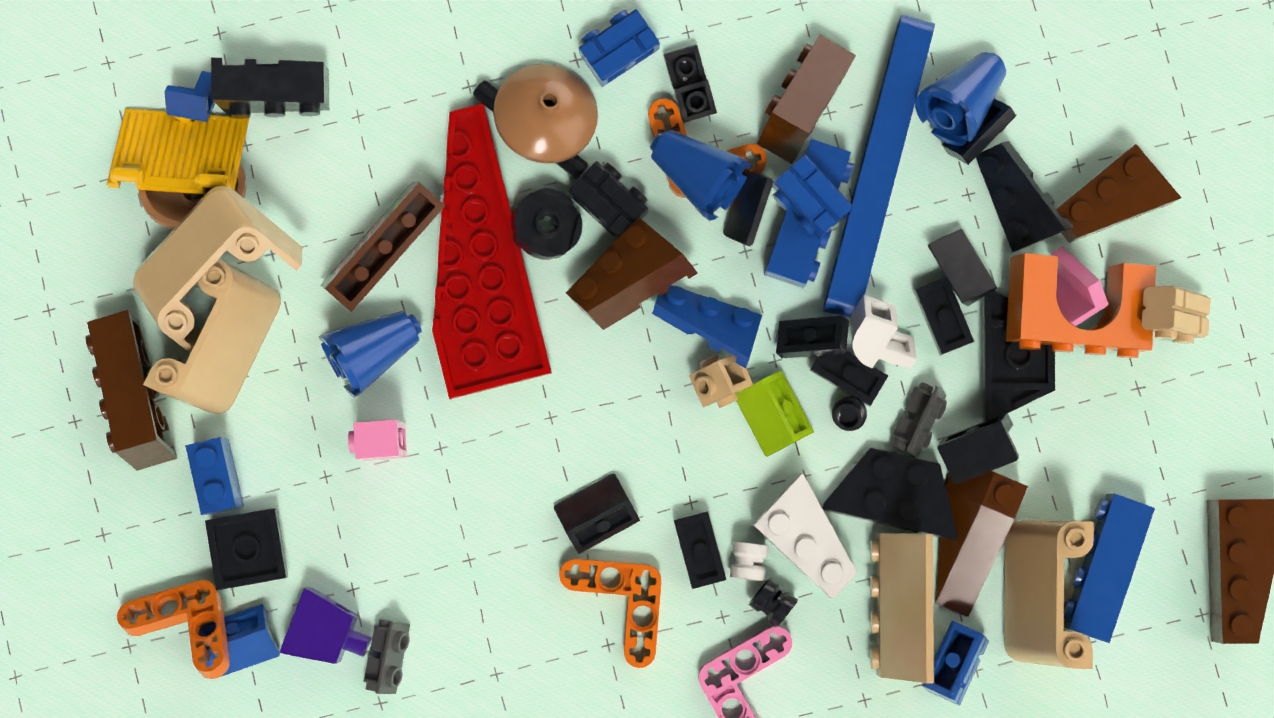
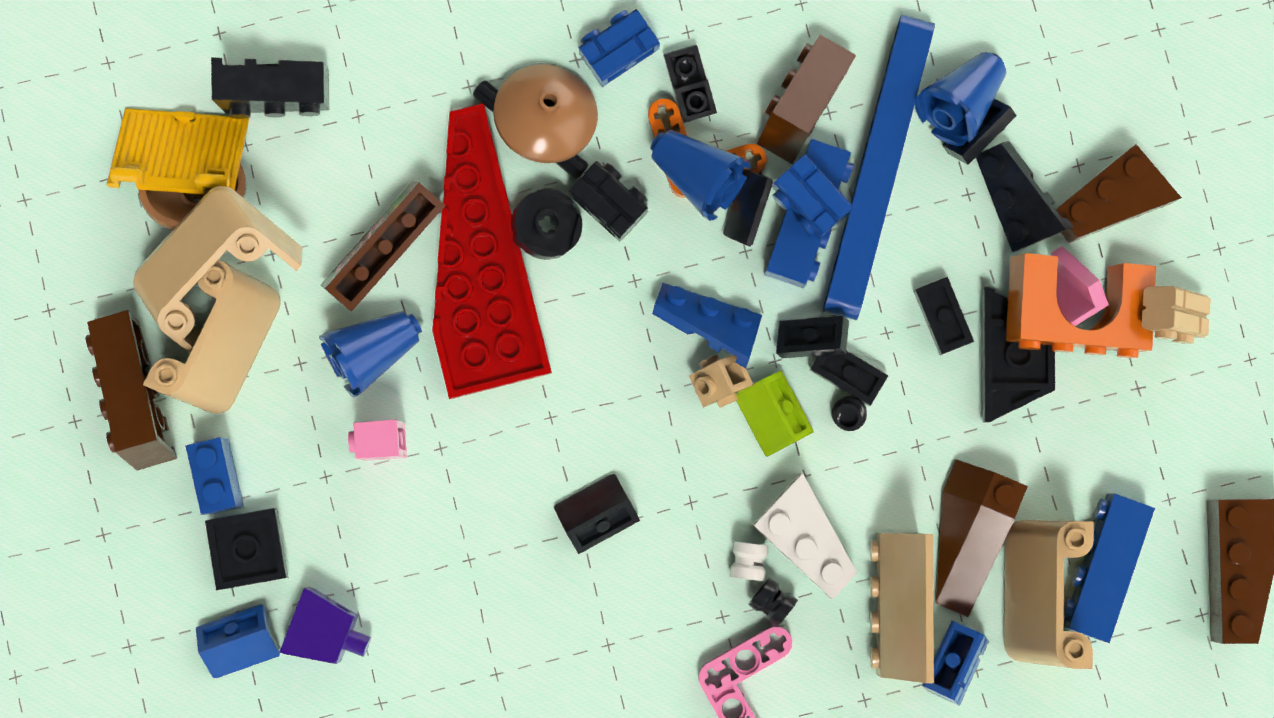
(189, 102): blue panel -> none
(195, 615): orange beam -> none
(385, 673): dark grey hinge -> none
(626, 587): orange beam -> none
(629, 274): reddish brown wedge -> none
(699, 550): black plate -> none
(876, 335): white brick -> none
(896, 493): black wing -> none
(916, 432): dark grey hinge -> none
(962, 267): black slope -> none
(978, 449): black panel -> none

